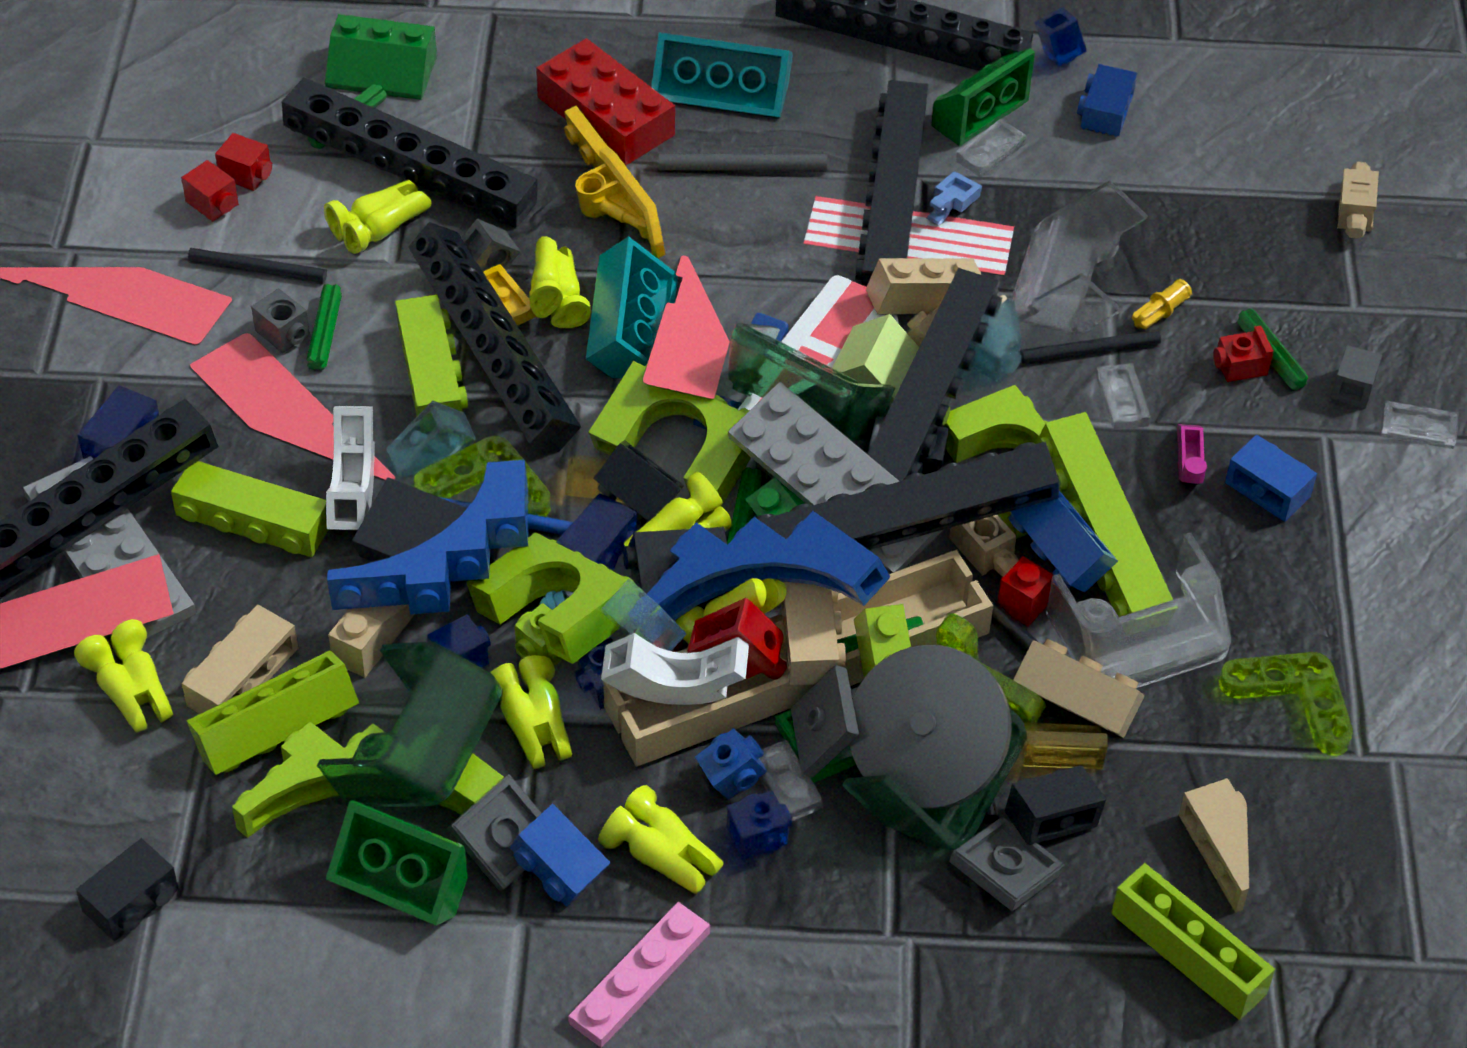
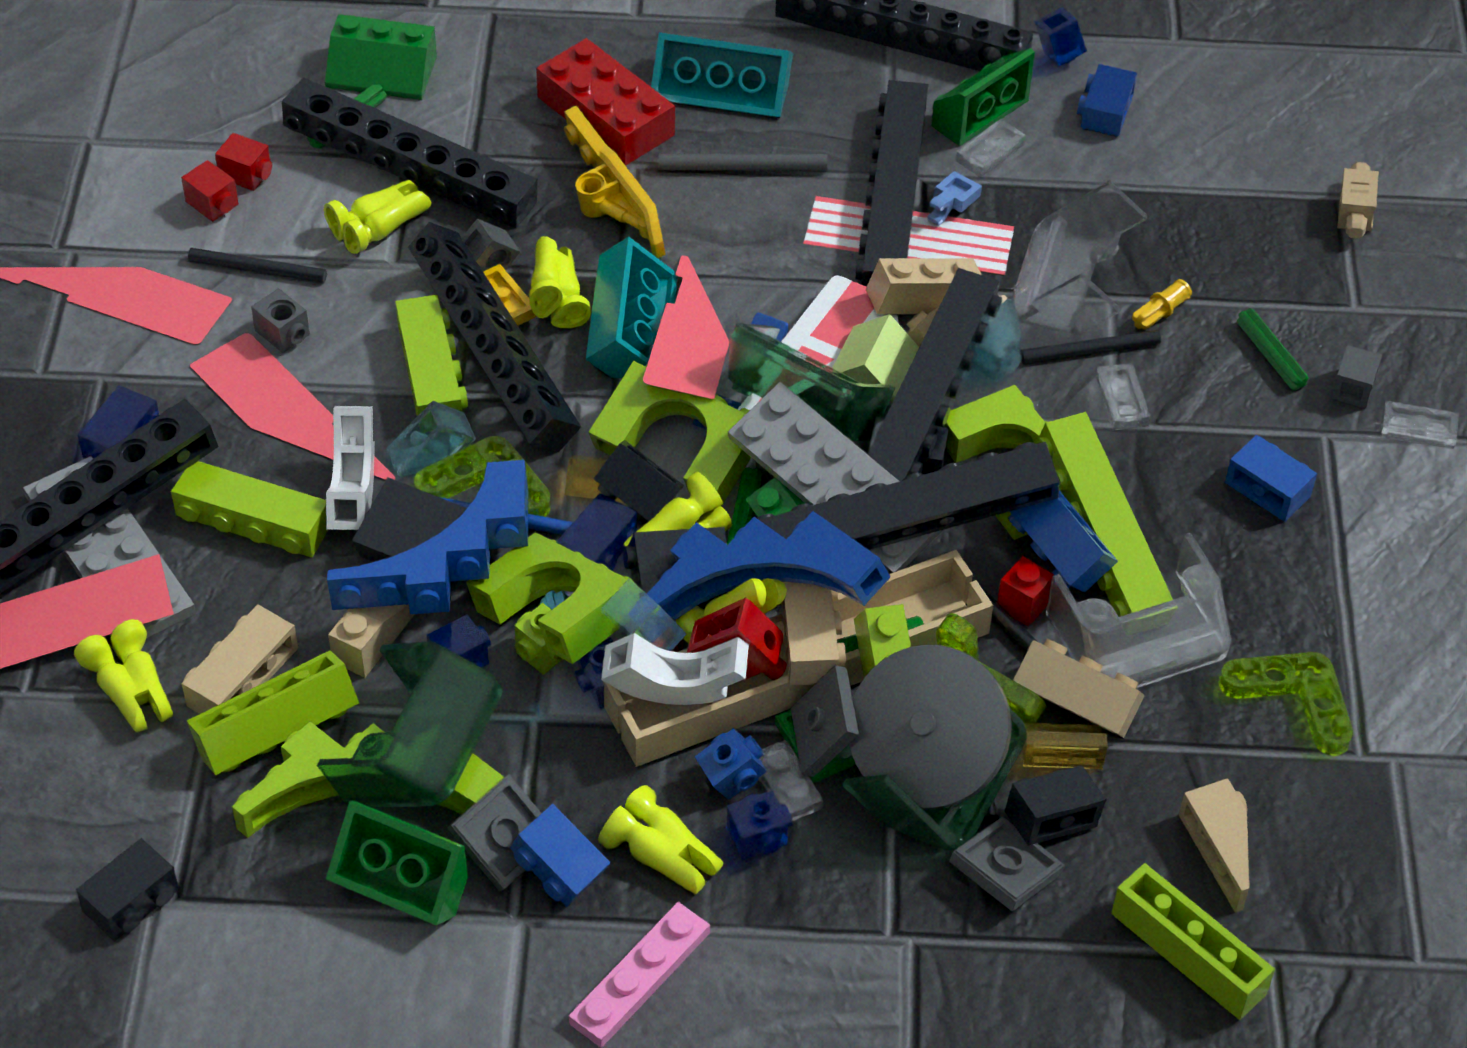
(324, 327): green axle -> none
(535, 715): neon yellow piece -> none
(986, 544): tan piece -> none
(1191, 453): dark pink piece -> none
(1243, 355): red brick -> none

